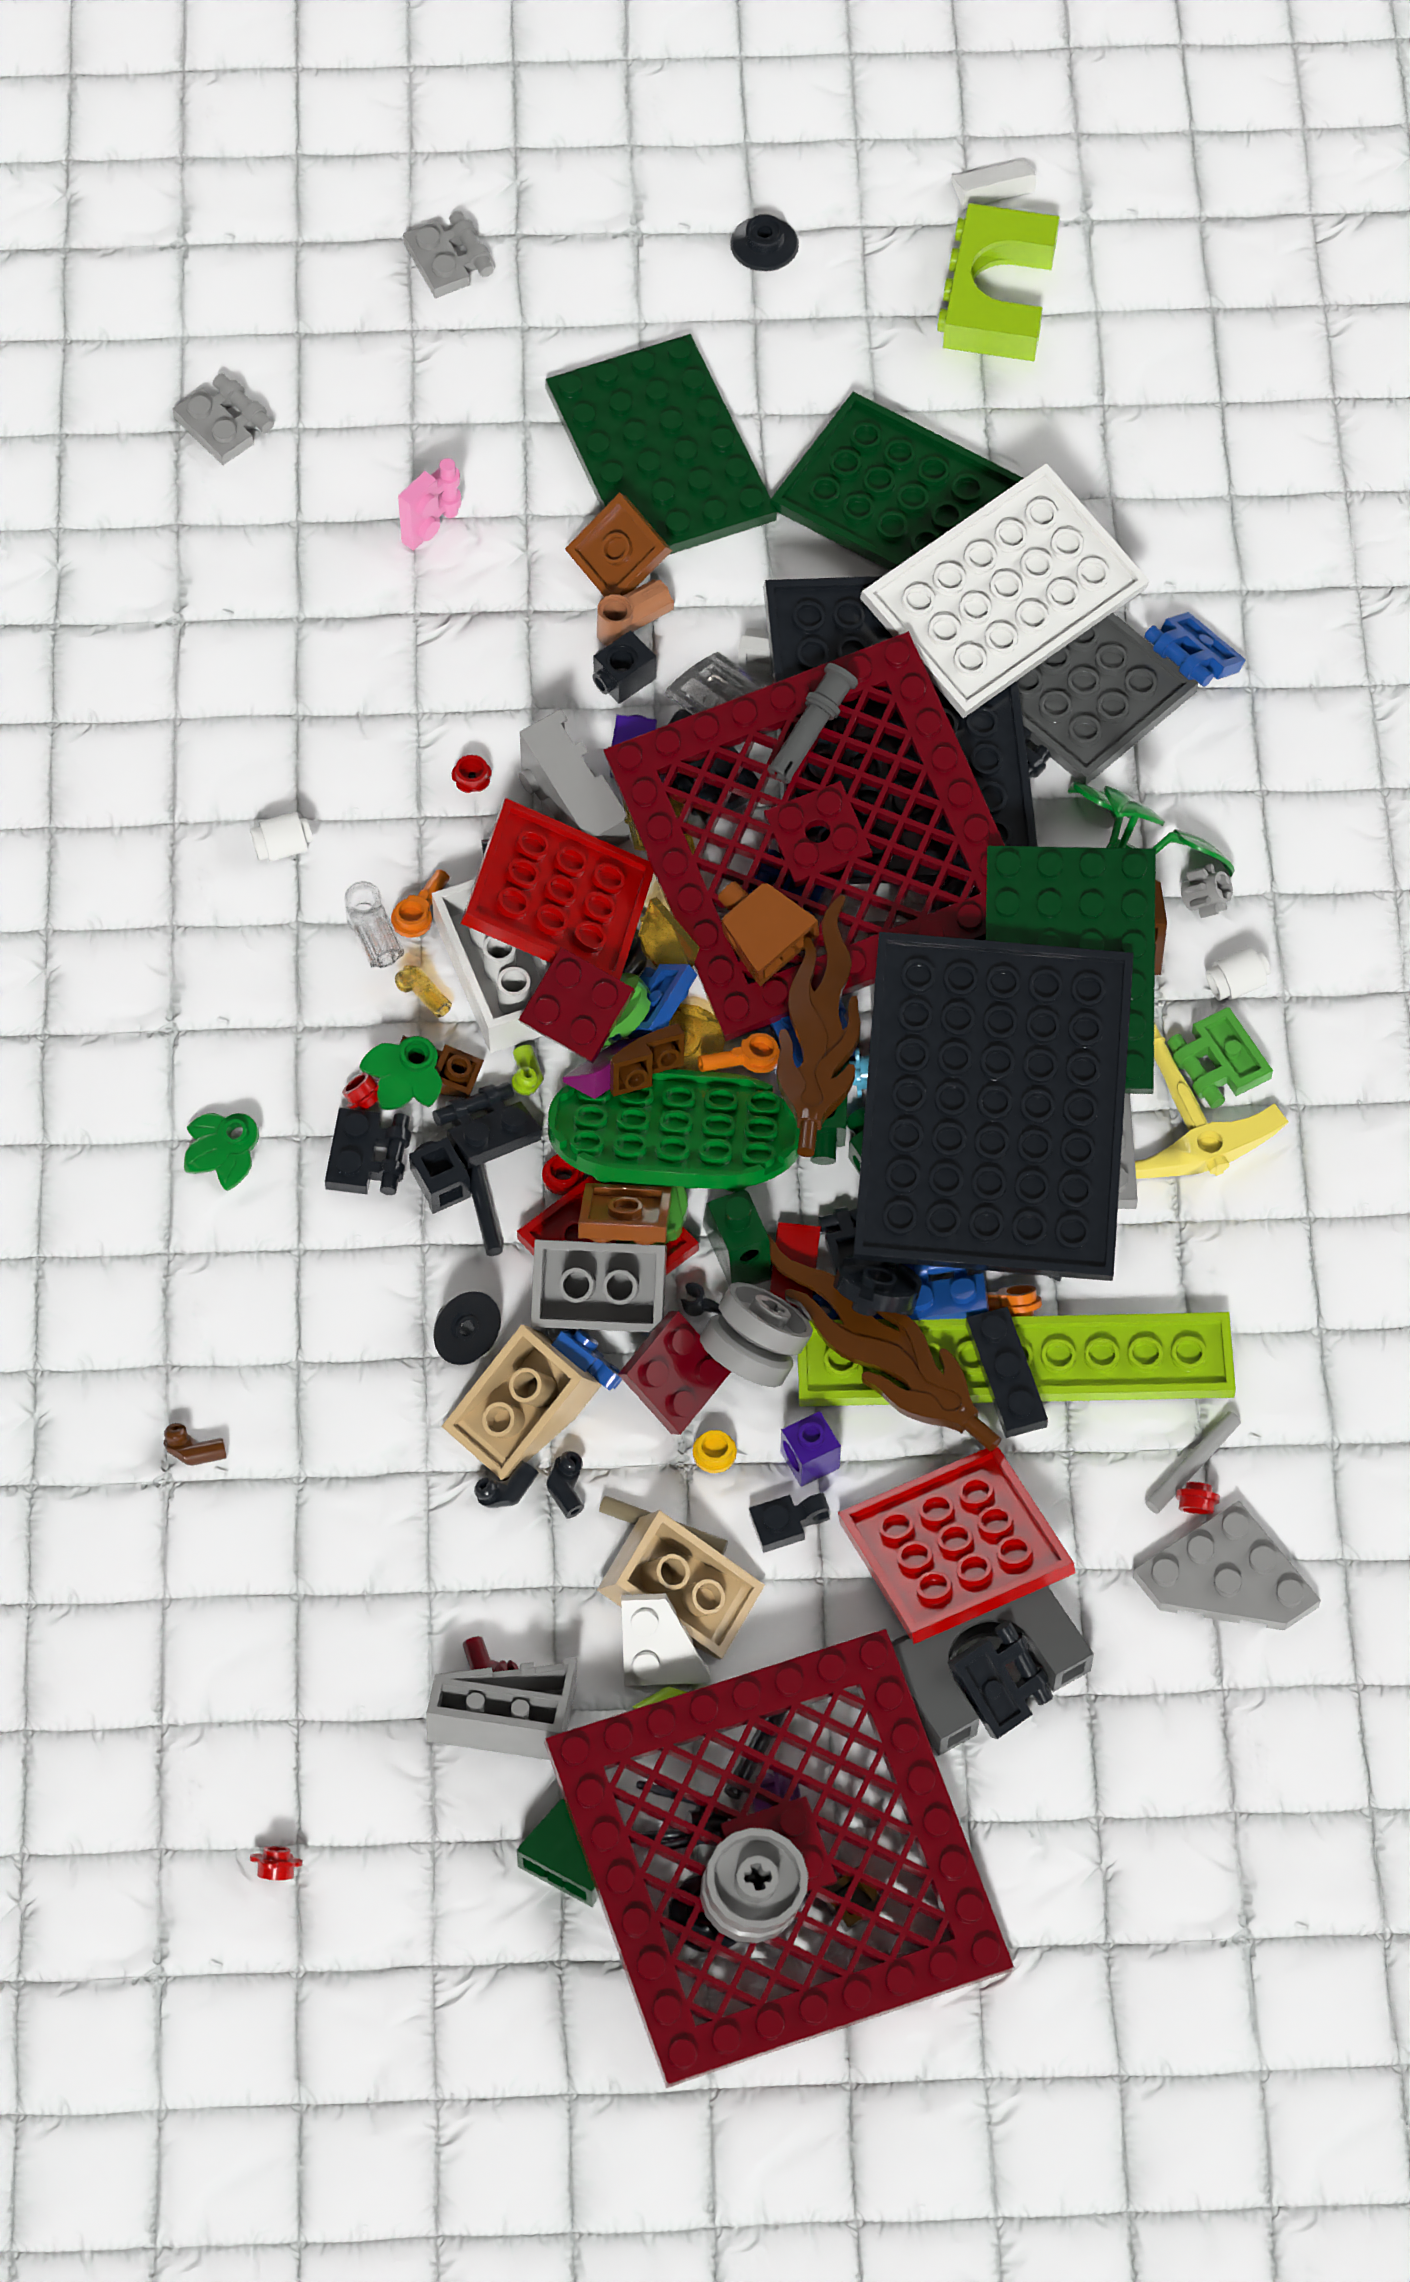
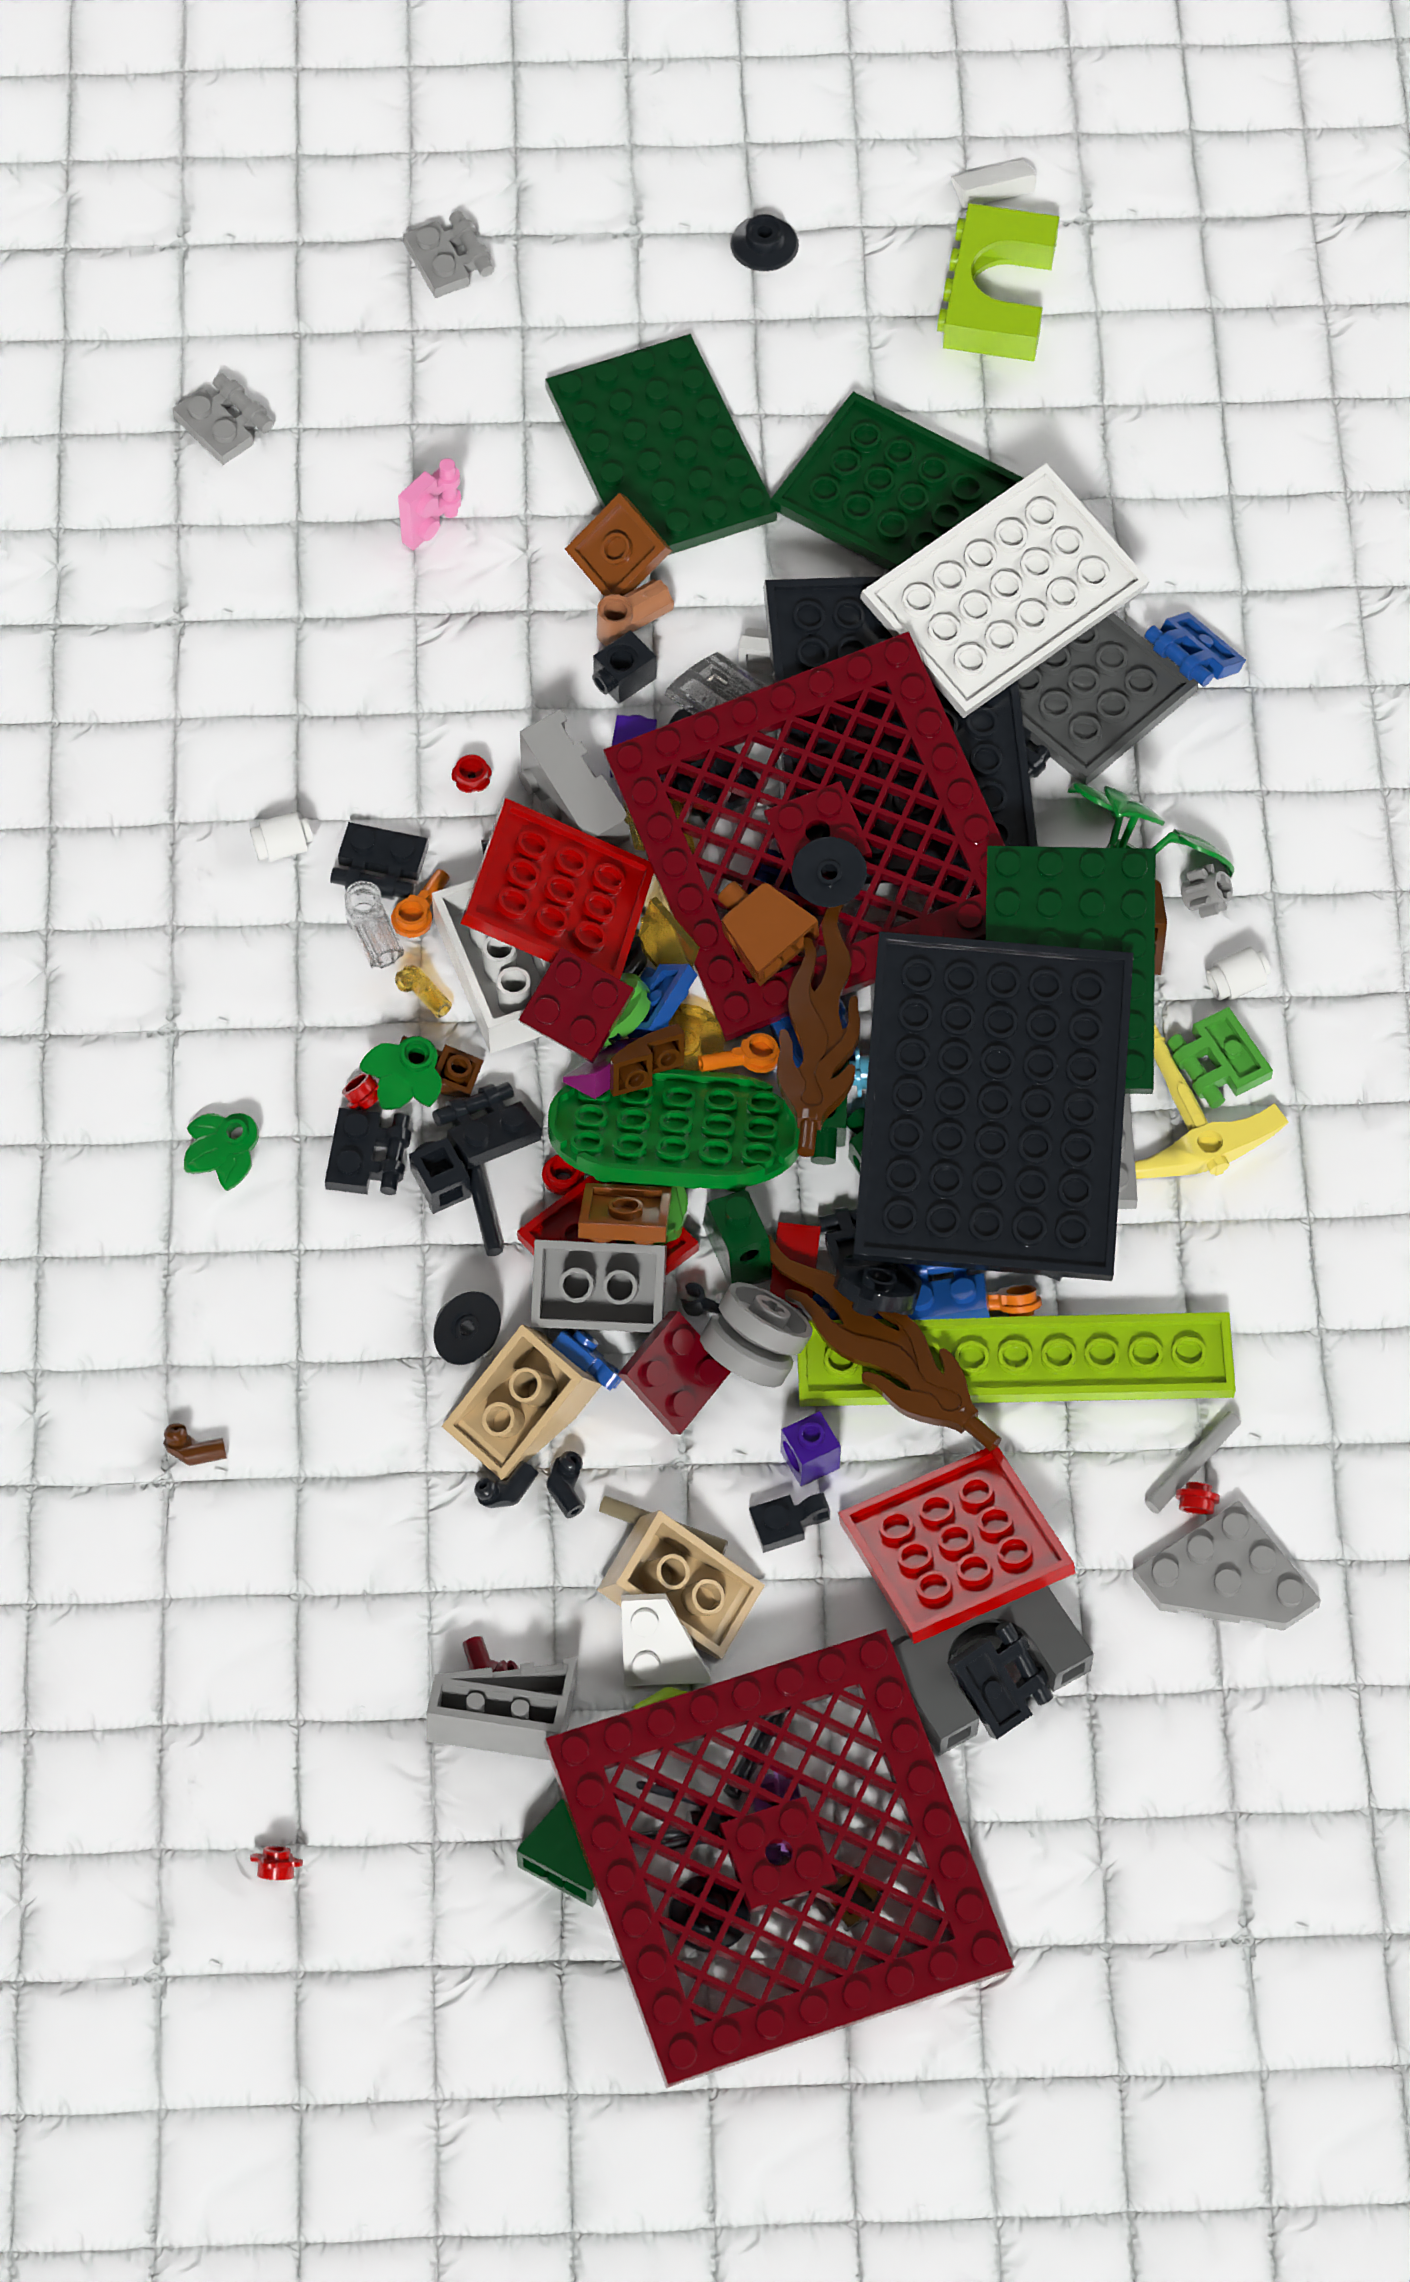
(382, 852): none -> black plate
(529, 1075): lime arm -> none
(714, 1451): yellow plate -> none
(732, 1900): light grey wheel -> none
(821, 706): dark grey pin -> none
(825, 856): none -> black piece
(1006, 1372): black plate -> none

